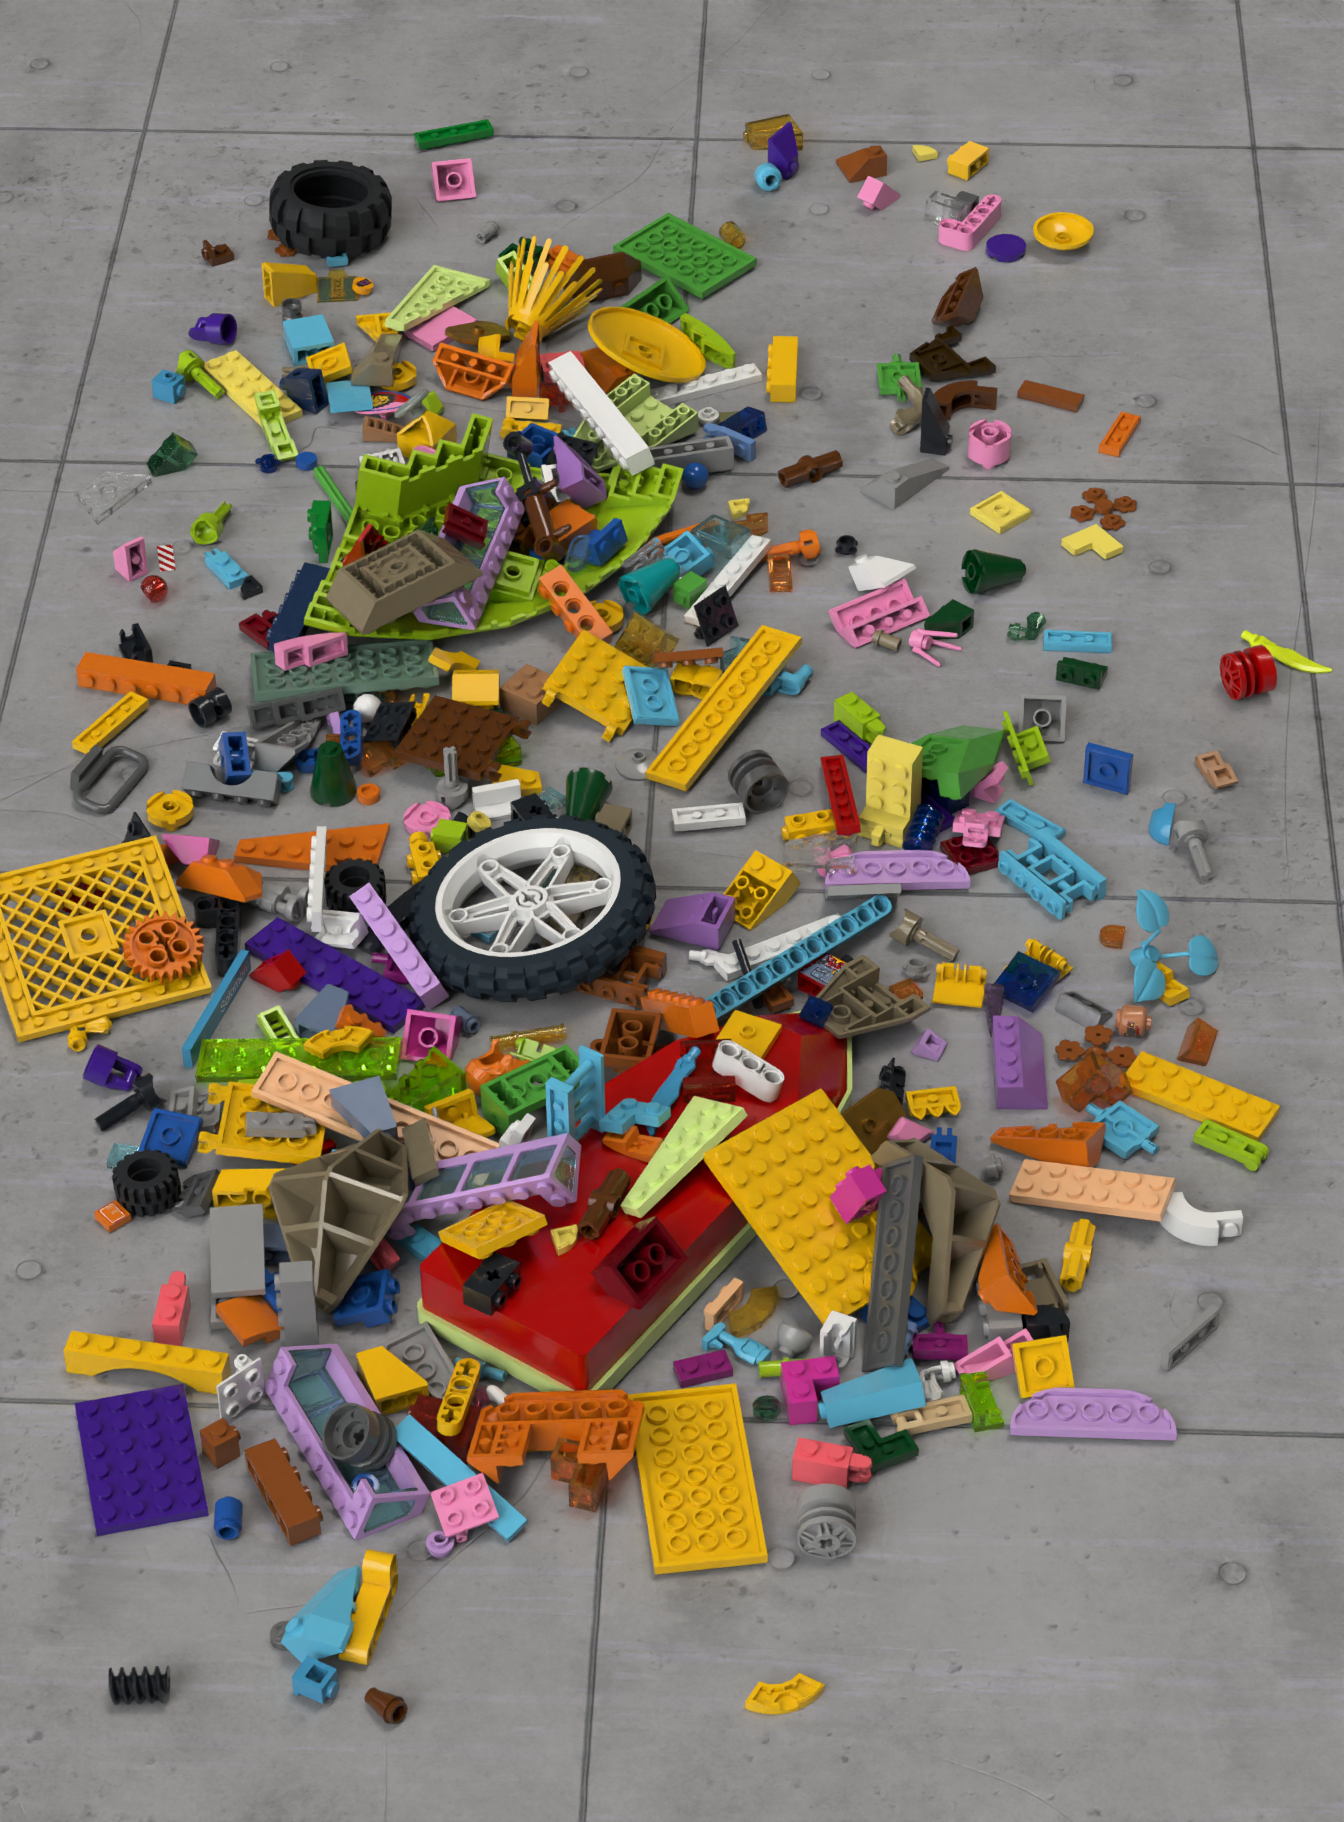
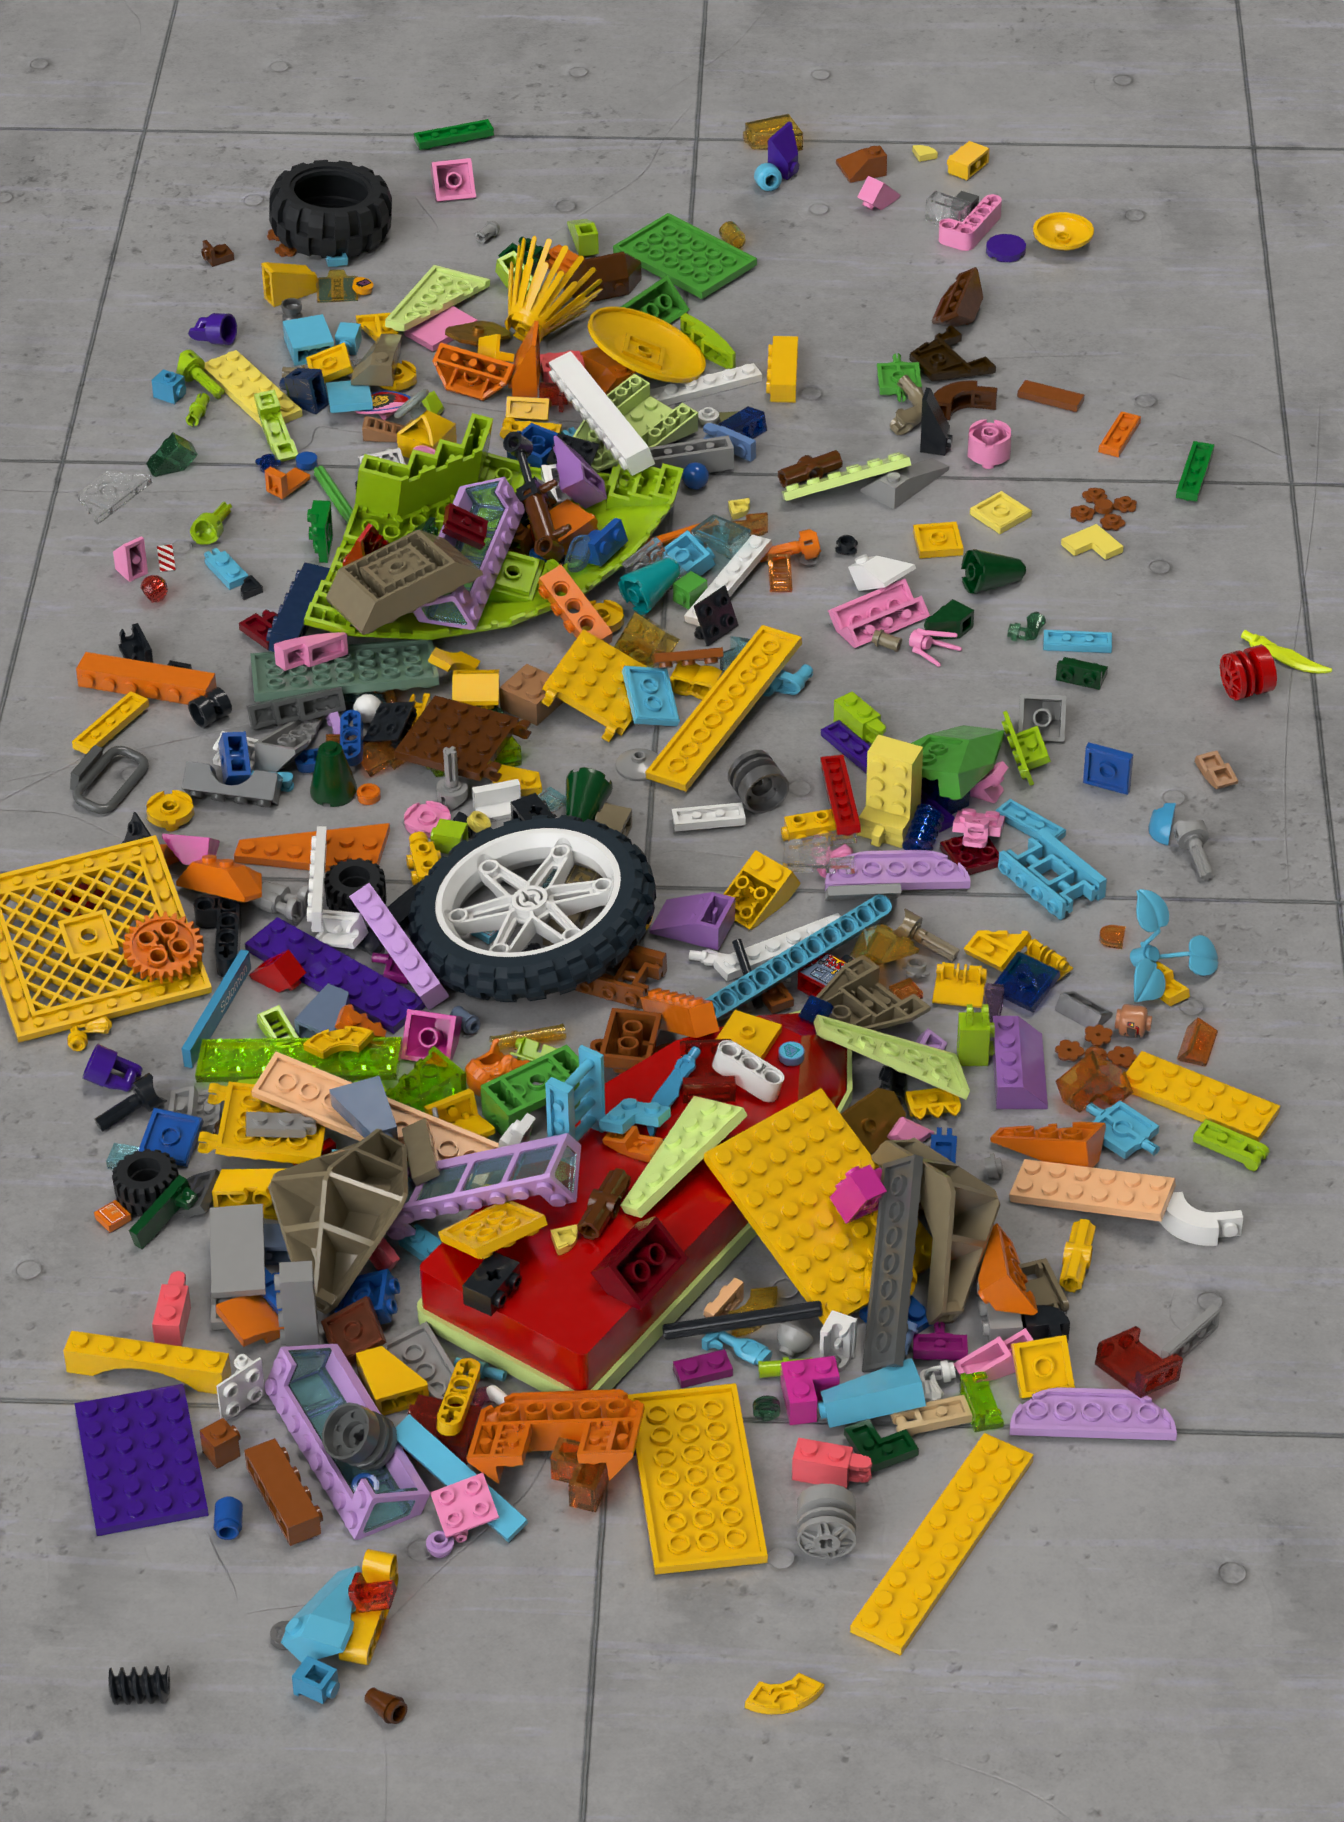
(161, 1211): none -> dark green hinge
(197, 409): none -> lime pin
(284, 484): none -> orange bracket
(351, 335): none -> medium azure brick
(354, 1328): none -> copper tile
(371, 1596): none -> clear red bracket
(584, 236): none -> lime slope
(742, 1320): none -> black axle
(791, 1053): none -> tile
(853, 473): none -> yellowish green wing
(882, 945): none -> clear yellow slope
(905, 1056): none -> yellowish green wing
(938, 540): none -> yellow tile
(941, 1544): none -> yellow plate
(974, 1036): none -> lime hinge
(996, 947): none -> yellow wing
(1135, 1364): none -> clear red panel
(1195, 471): none -> green plate

